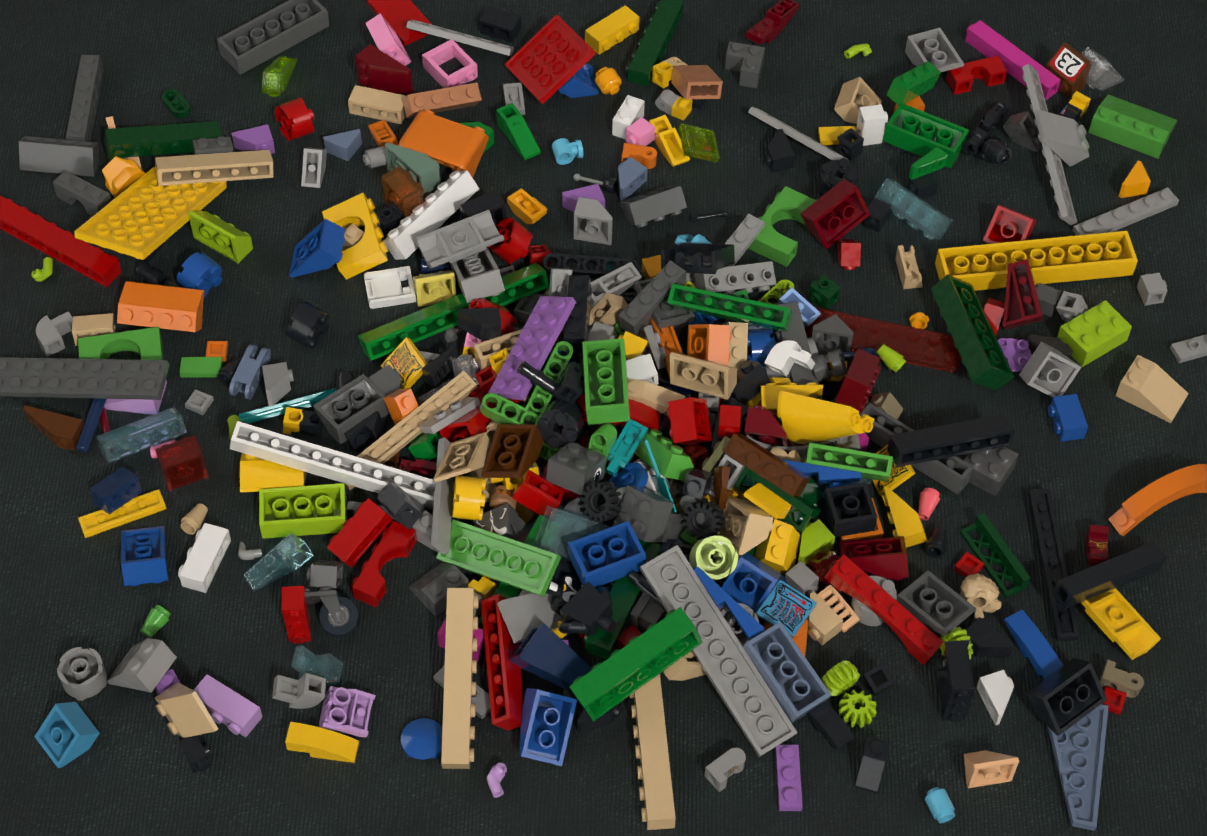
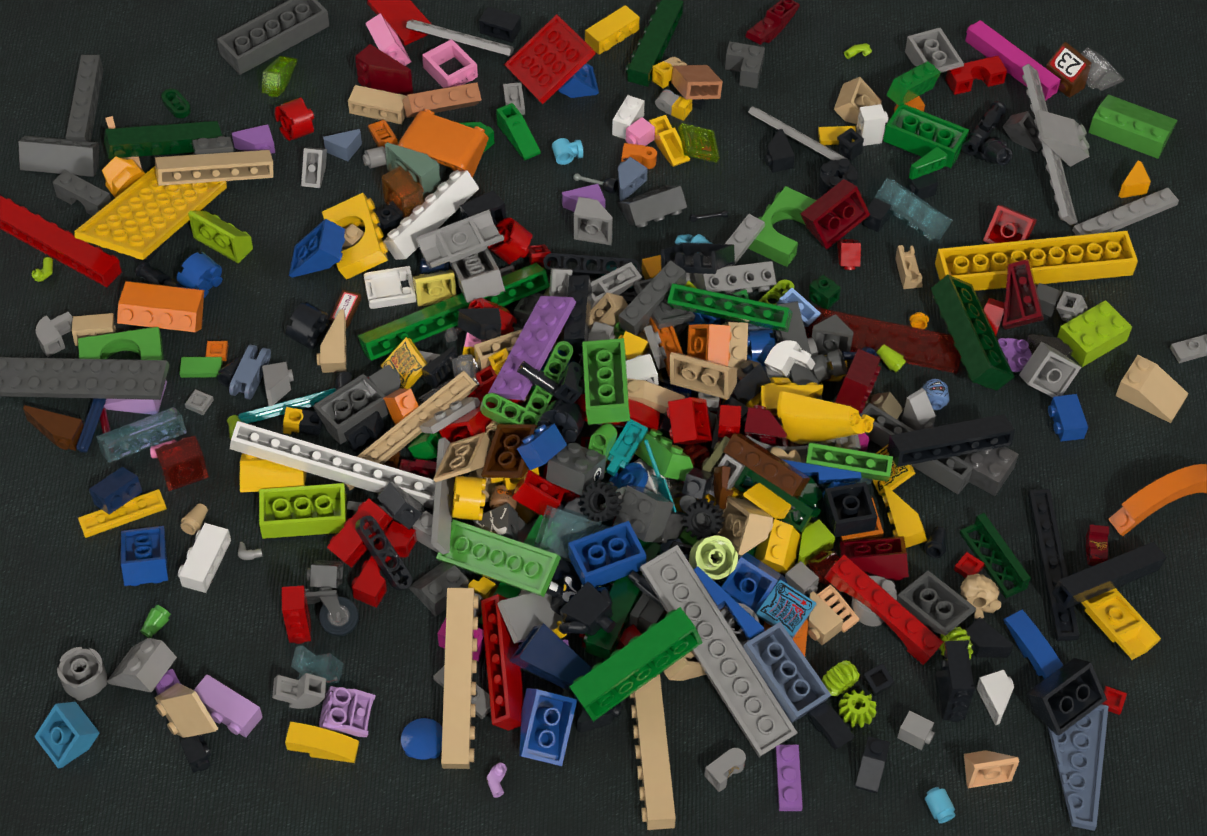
(280, 561): clear light blue slope -> none
(333, 348): none -> tan slope
(349, 302): none -> tile
(380, 555): none -> black beam
(526, 207): light orange slope -> none
(541, 446): none -> blue brick
(608, 81): light orange head -> none
(916, 730): none -> light grey brick
(918, 411): none -> light grey slope
(928, 501): coral cone -> none
(937, 393): none -> medium blue head
(1076, 107): leg -> none
(1120, 680): dark tan leg -> none
(1152, 288): light grey brick -> none

